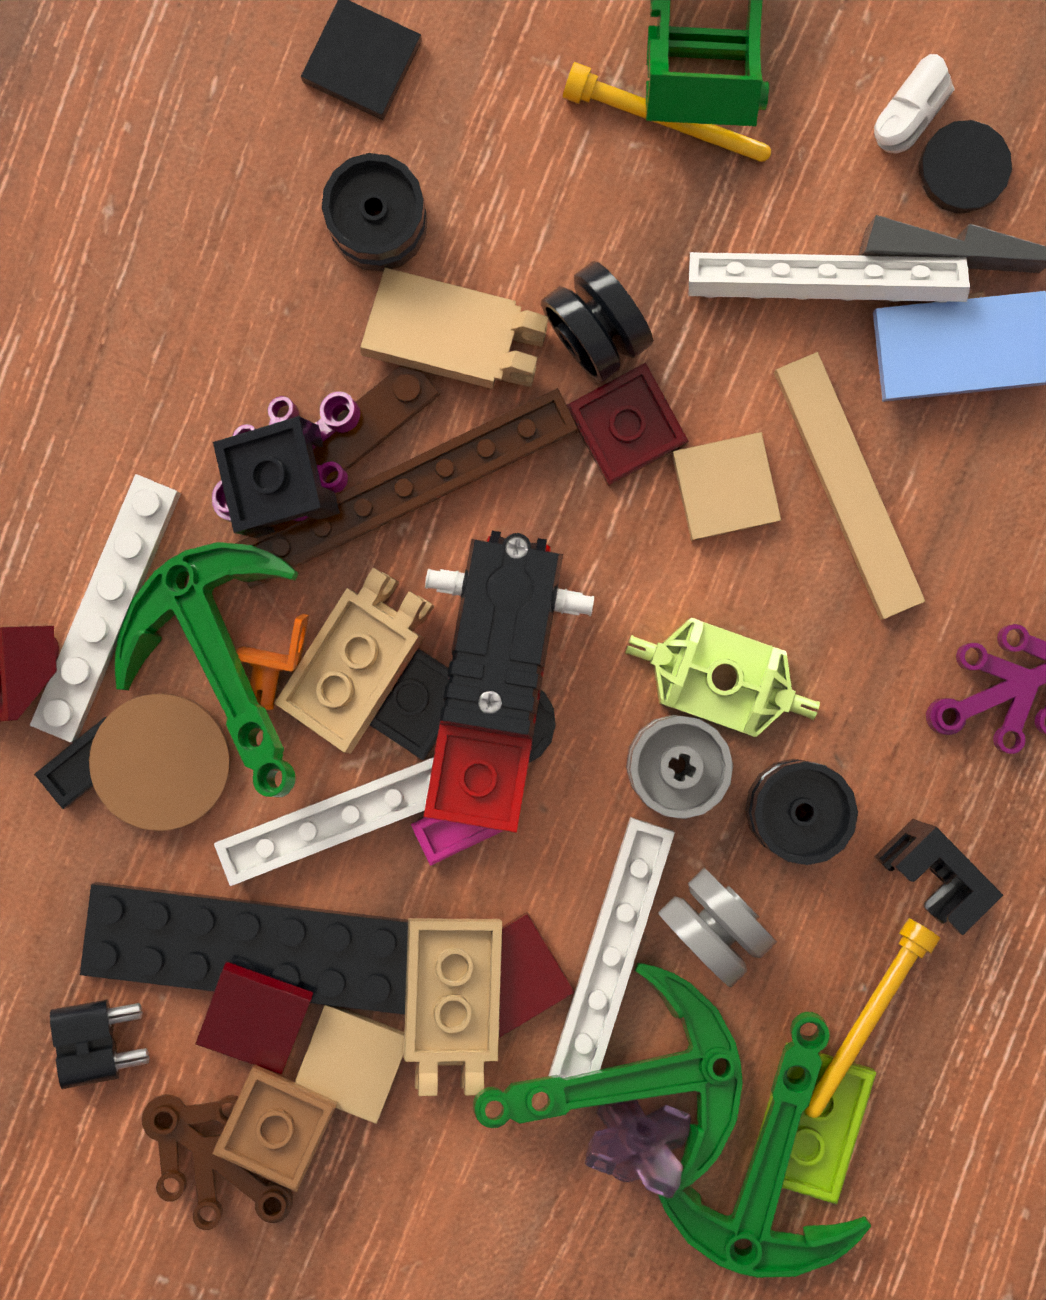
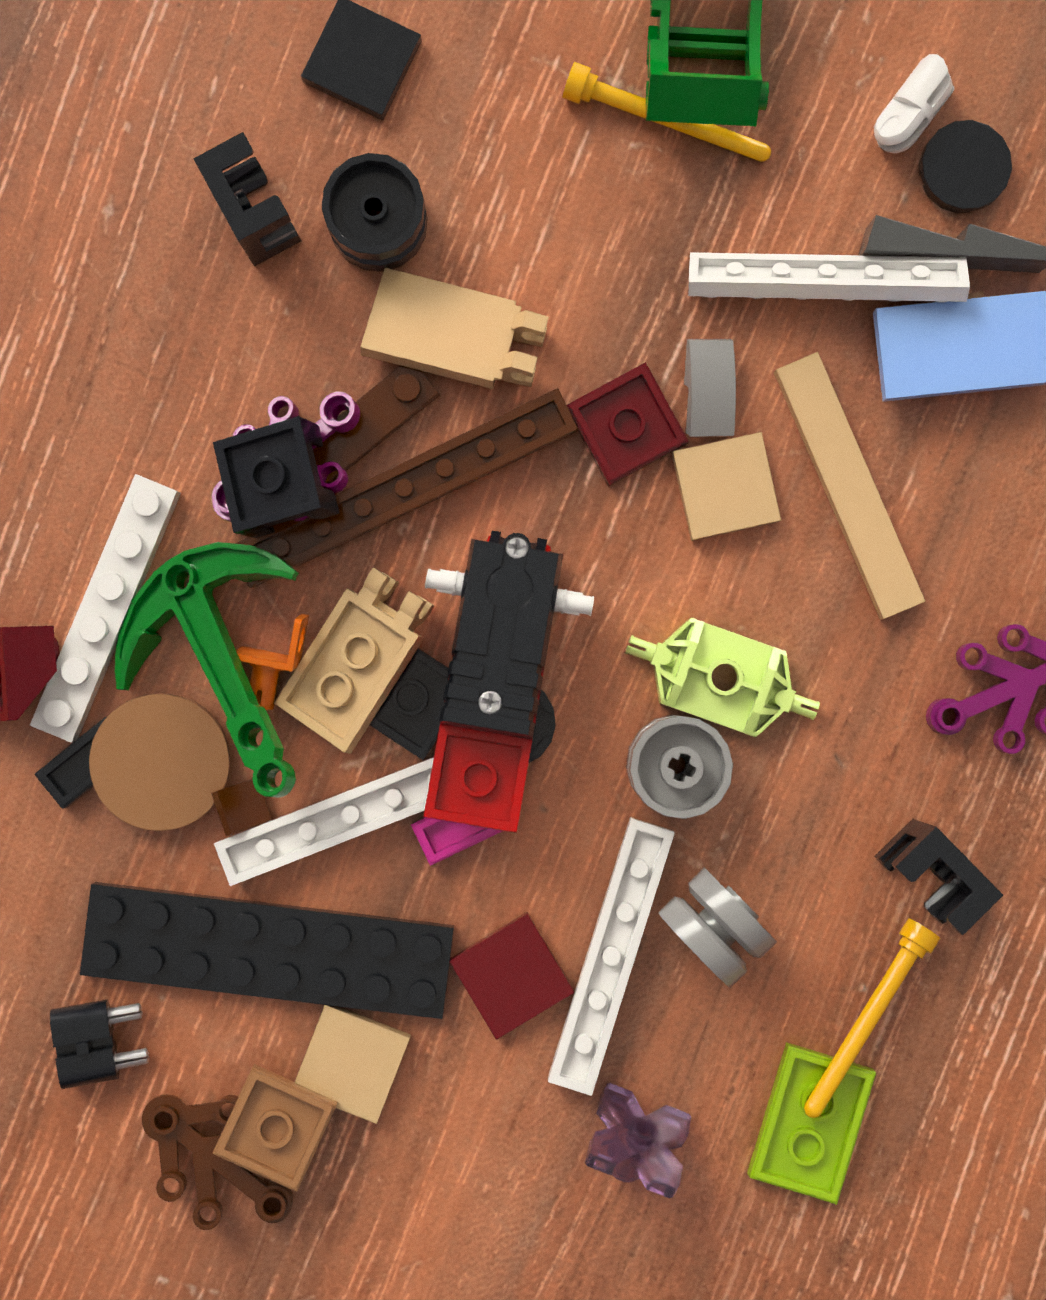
(240, 807): none -> reddish brown tile
(254, 1018): dark red tile -> none
(261, 228): none -> black panel
(452, 999): tan tile -> none
(597, 321): black wheel -> none
(659, 1076): green piece -> none
(711, 386): none -> light grey slope
(770, 1251): green piece -> none
(828, 809): black wheel -> none

